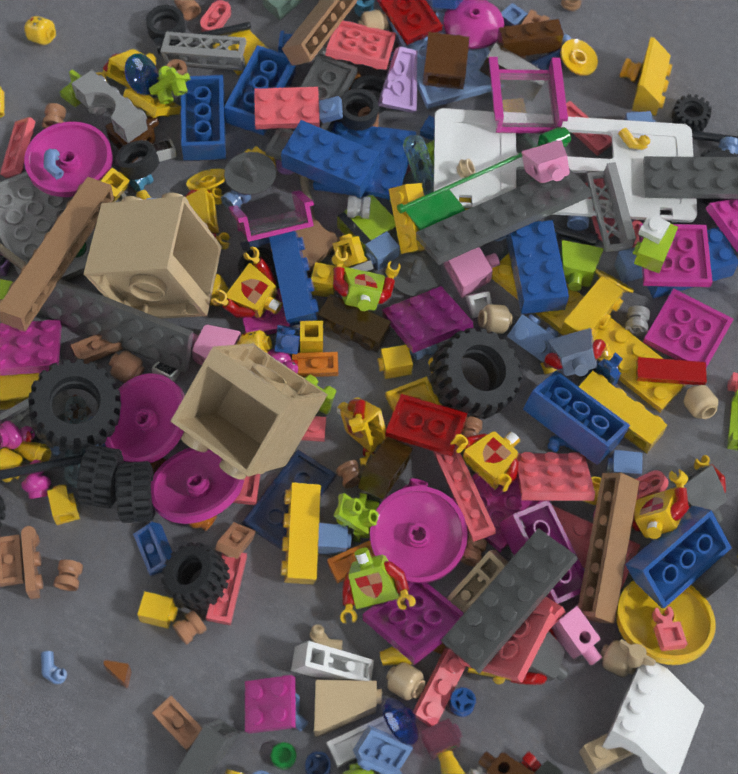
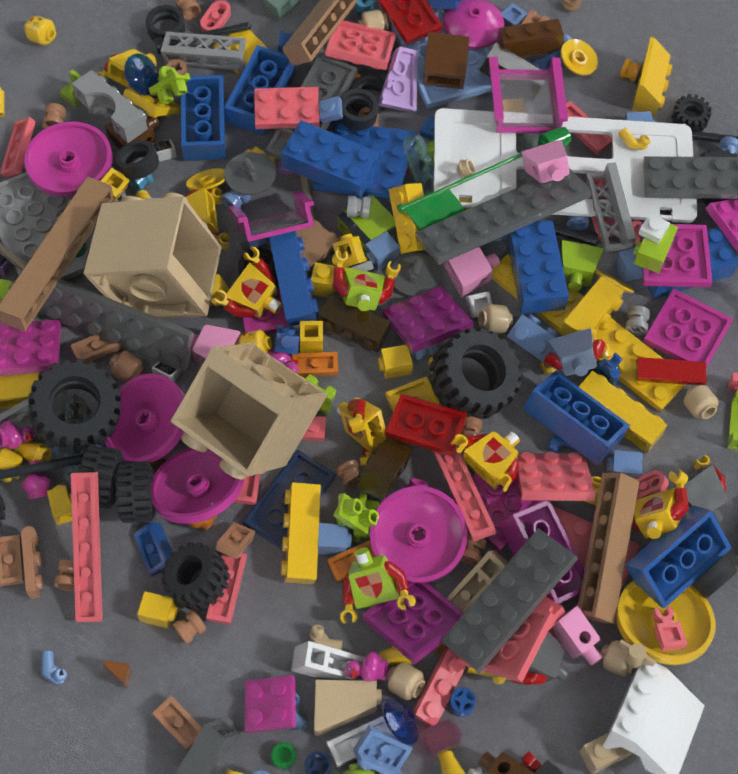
(49, 163): medium blue arm -> none
(86, 547): none -> coral plate
(372, 669): none -> dark pink animal

